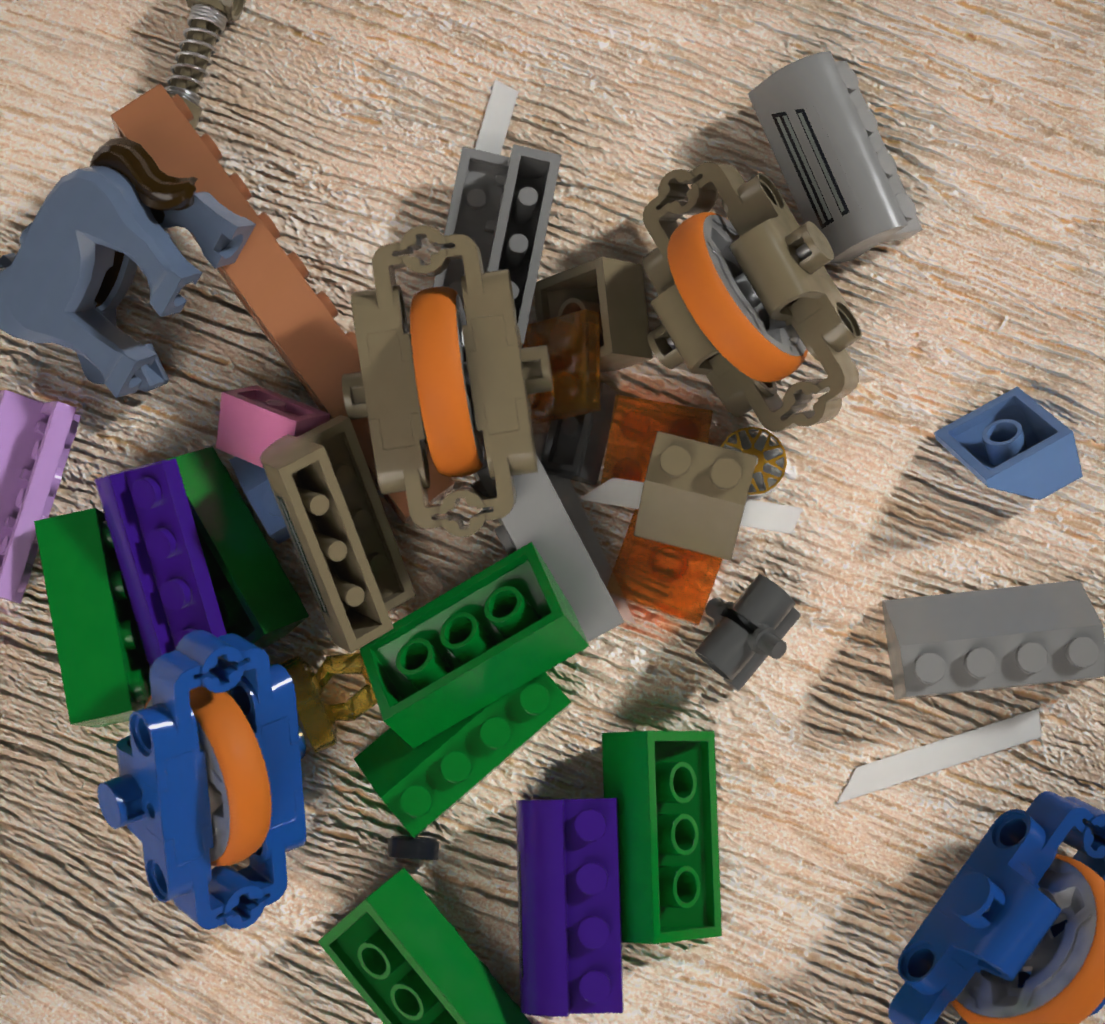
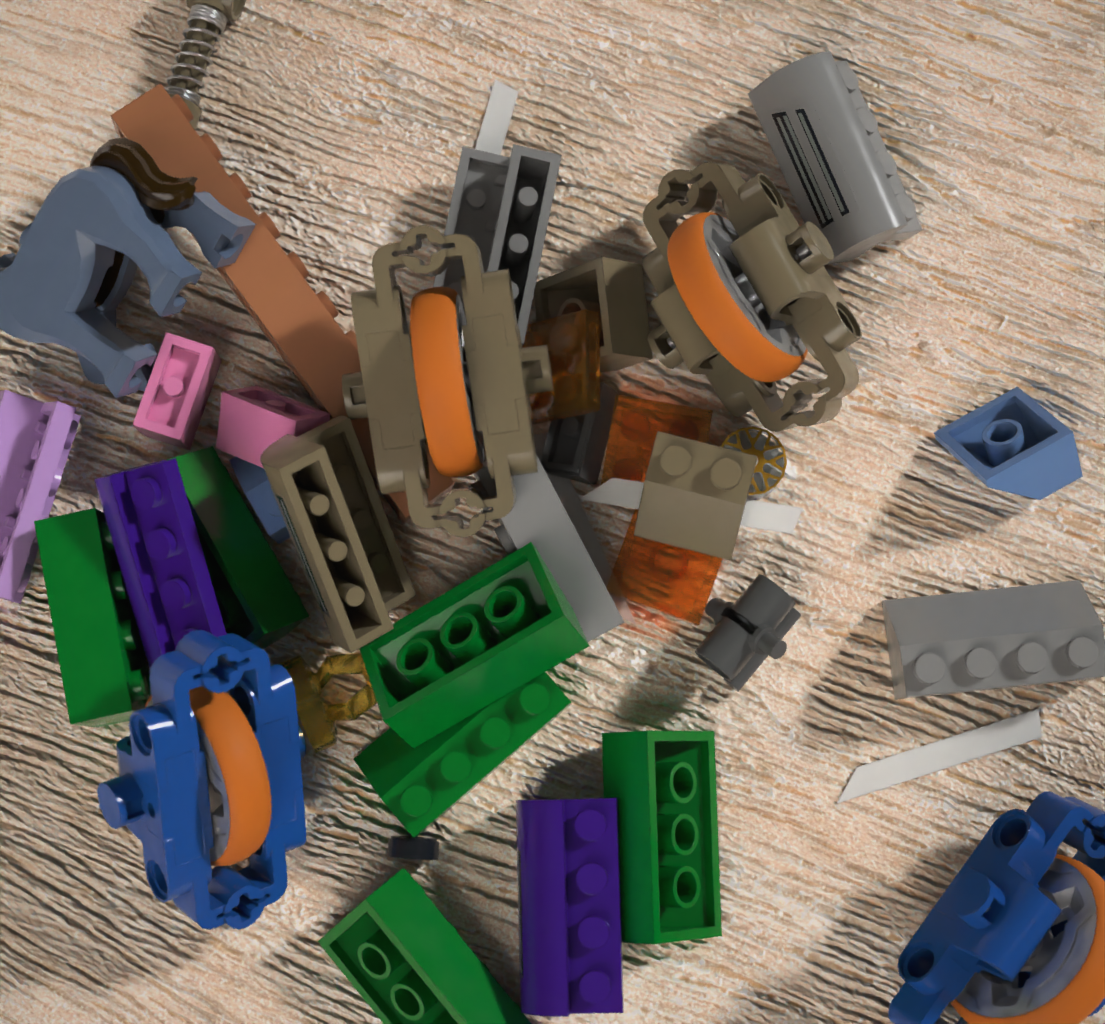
(177, 391): none -> bright pink panel

